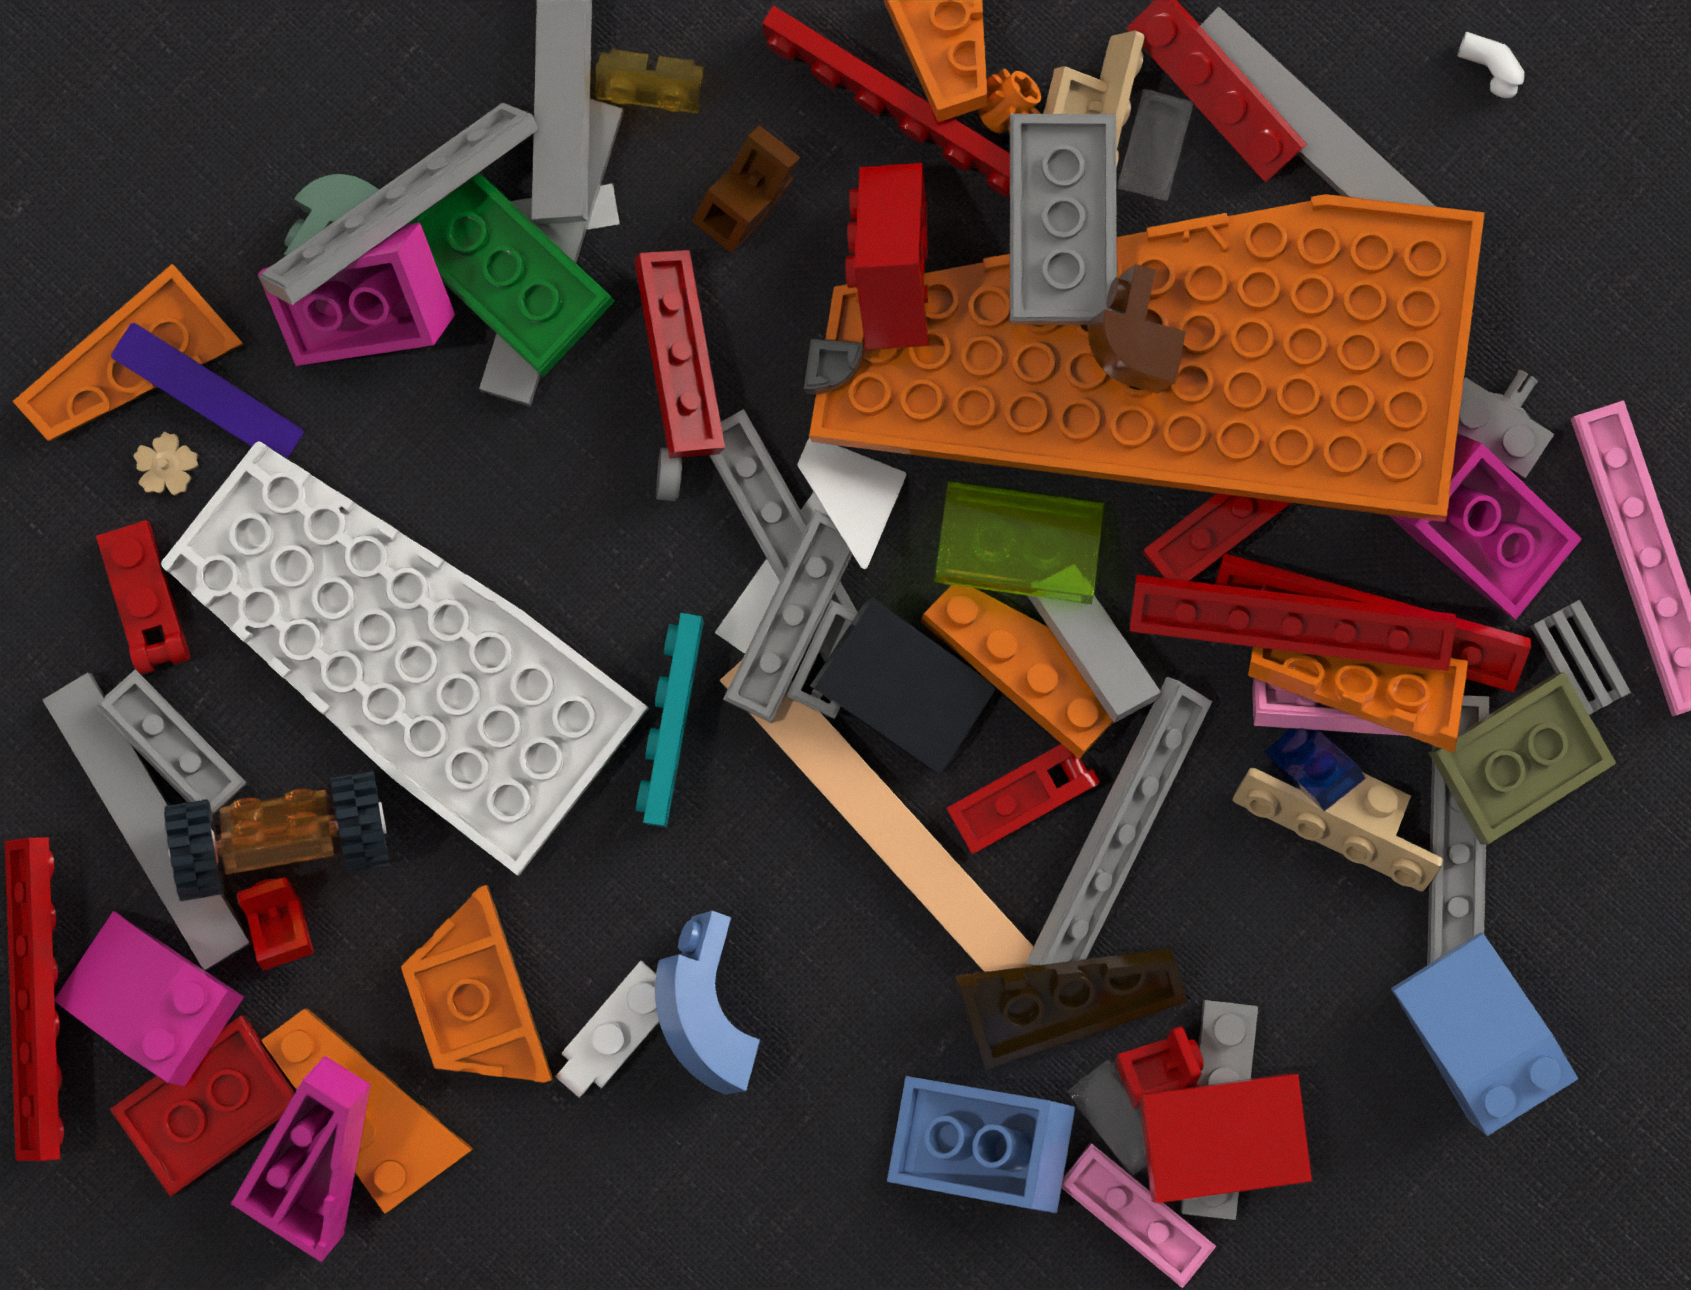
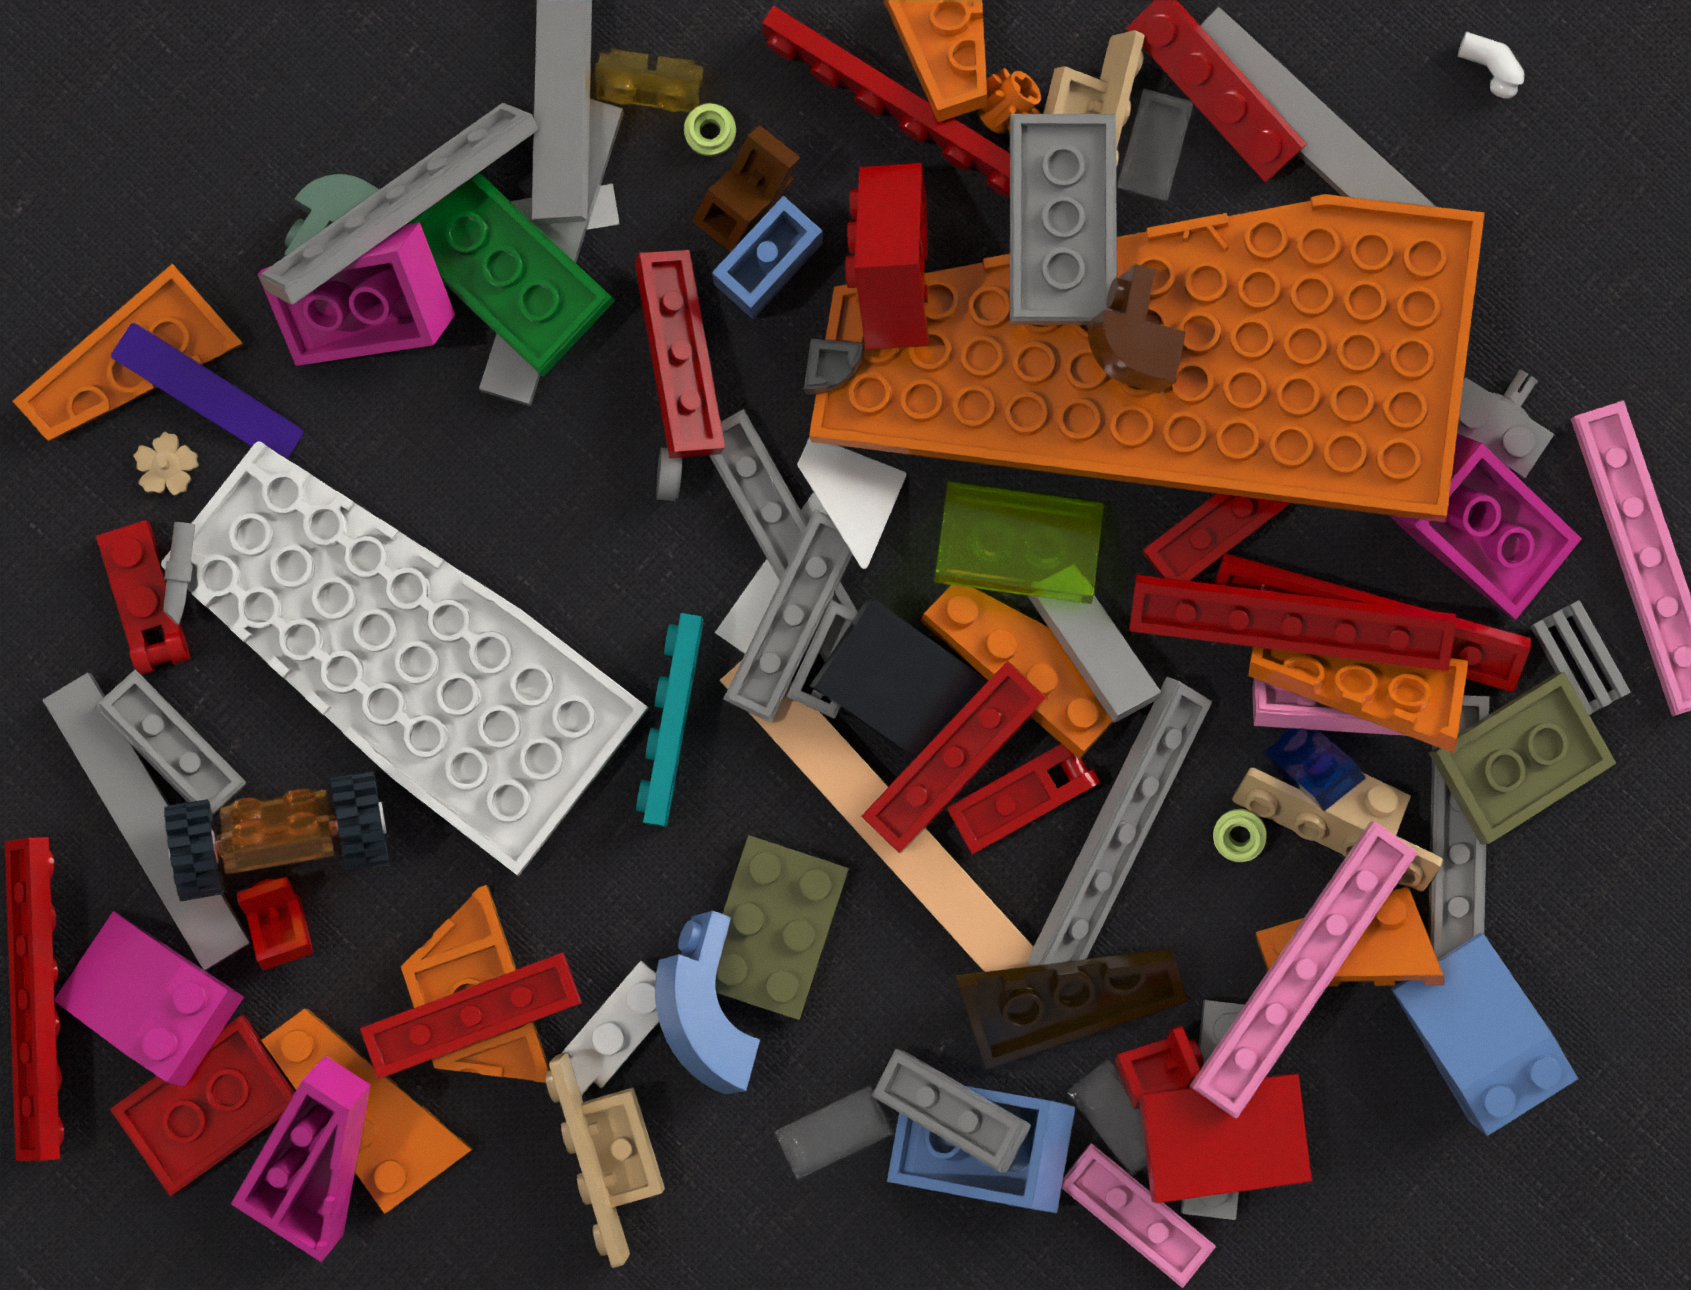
(178, 570): none -> light grey piece
(471, 1015): none -> red plate
(611, 1151): none -> tan bracket
(710, 114): none -> yellowish green plate
(768, 257): none -> medium blue brick
(777, 926): none -> olive plate
(833, 1132): none -> clear tile
(951, 1110): none -> light grey tile
(954, 757): none -> red plate
(1235, 850): none -> yellowish green plate
(1303, 969): none -> bright pink tile
(1388, 951): none -> orange wing

